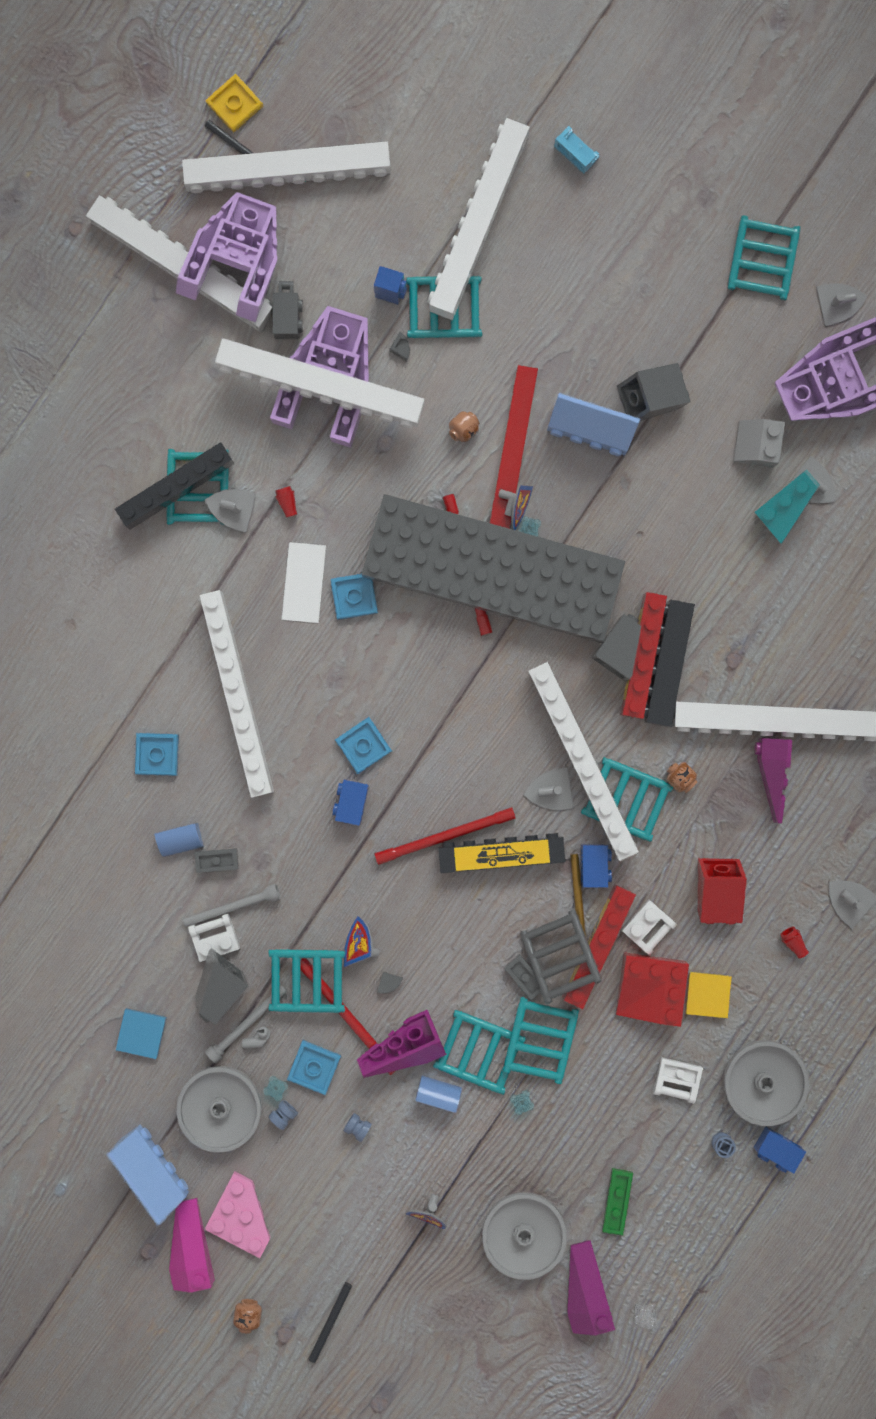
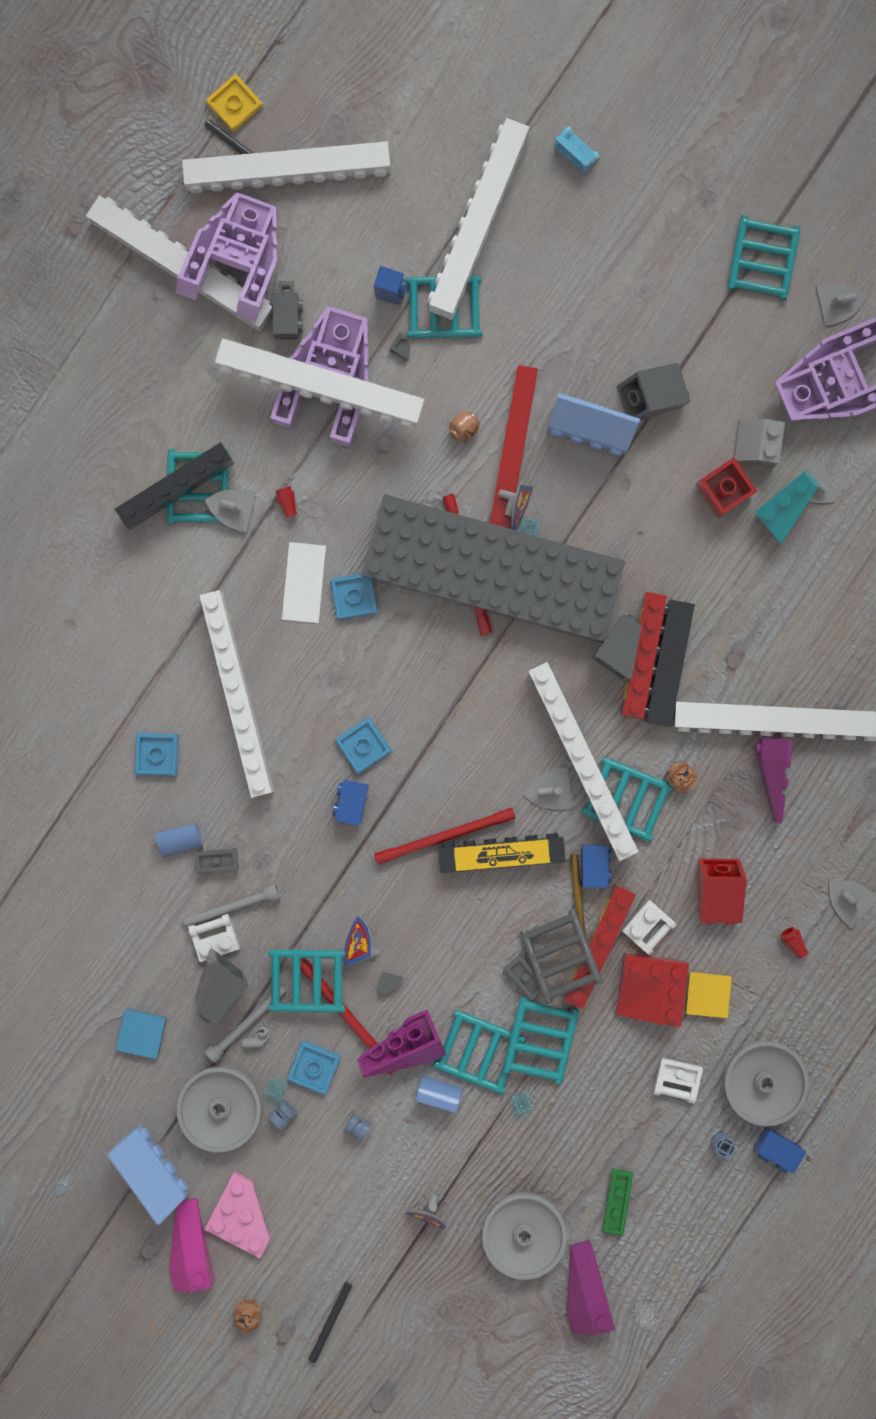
(726, 487): none -> red brick

